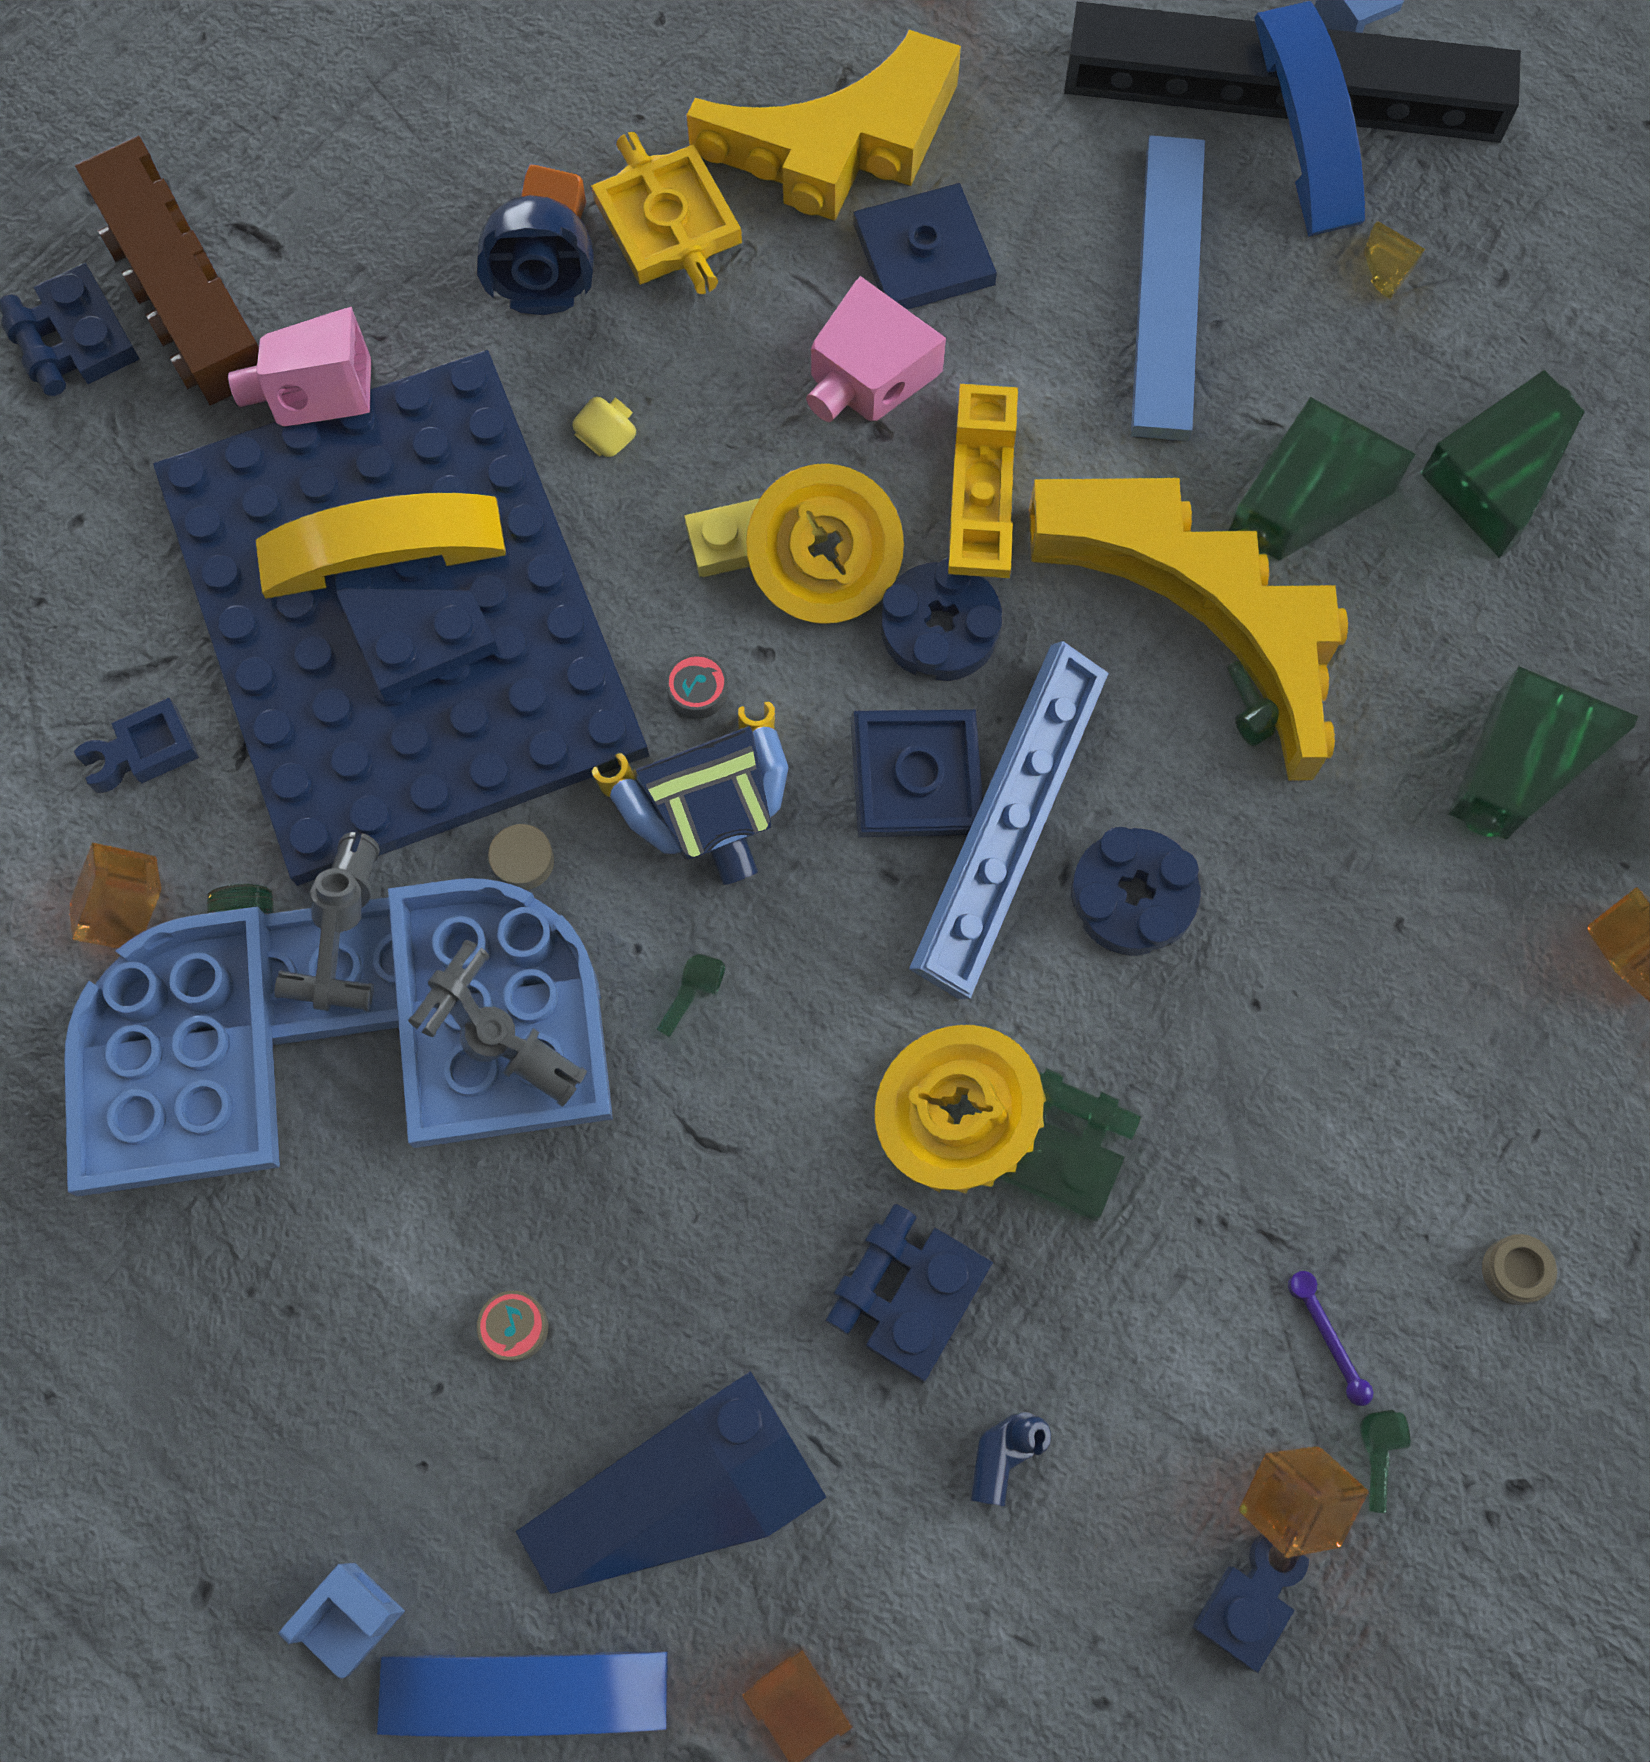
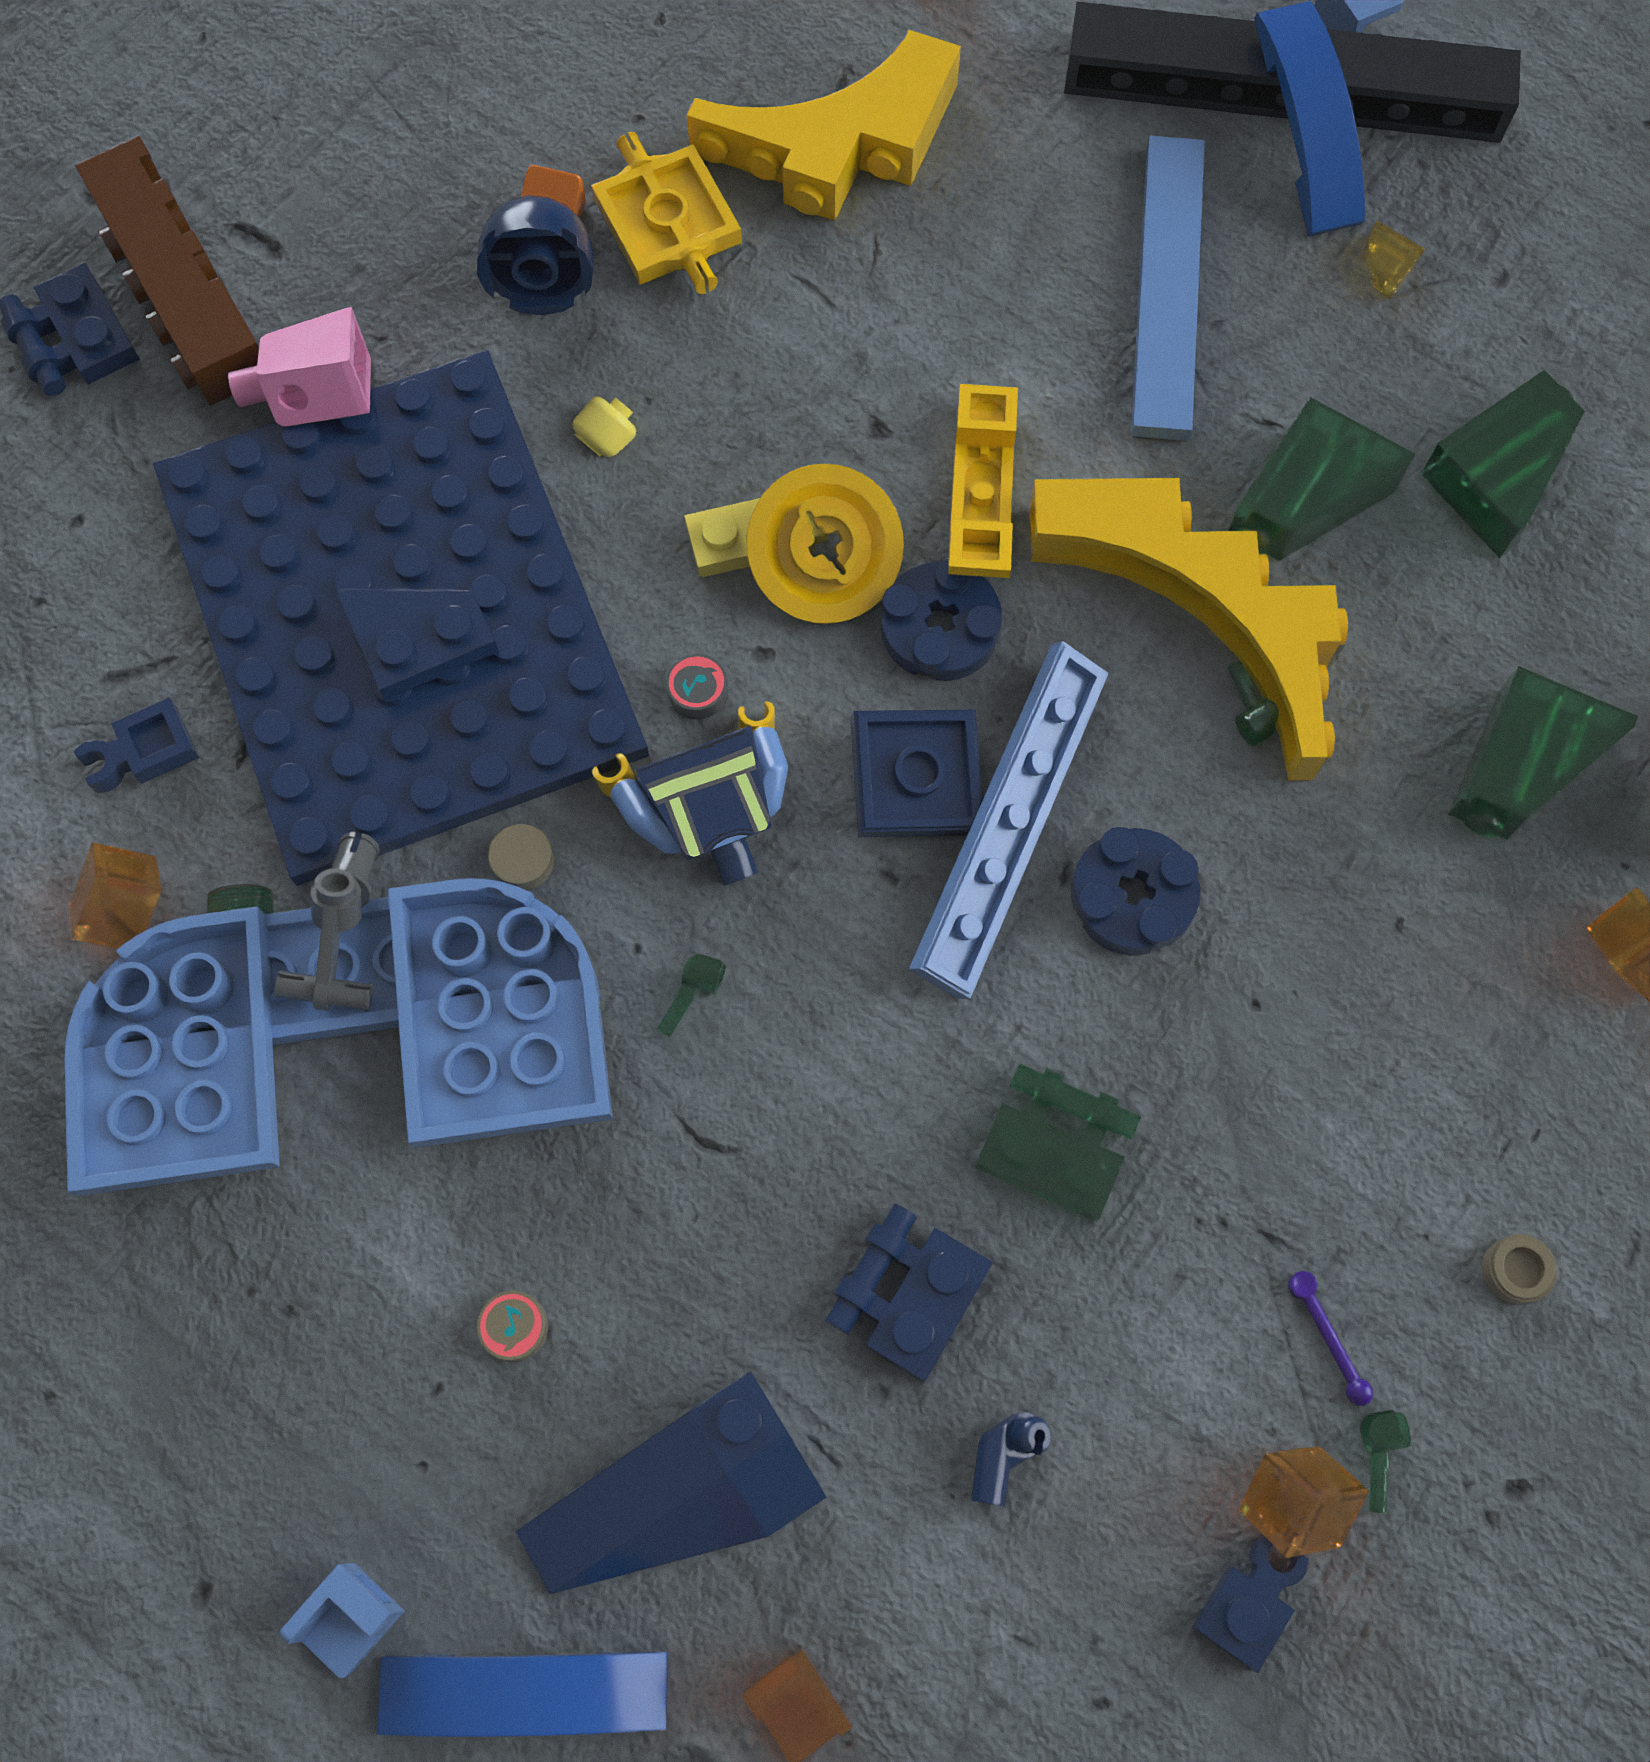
(378, 534): yellow slope -> none
(491, 1032): dark grey pin -> none
(871, 355): bright pink torso -> none
(925, 247): dark blue plate -> none
(938, 1072): yellow gear -> none

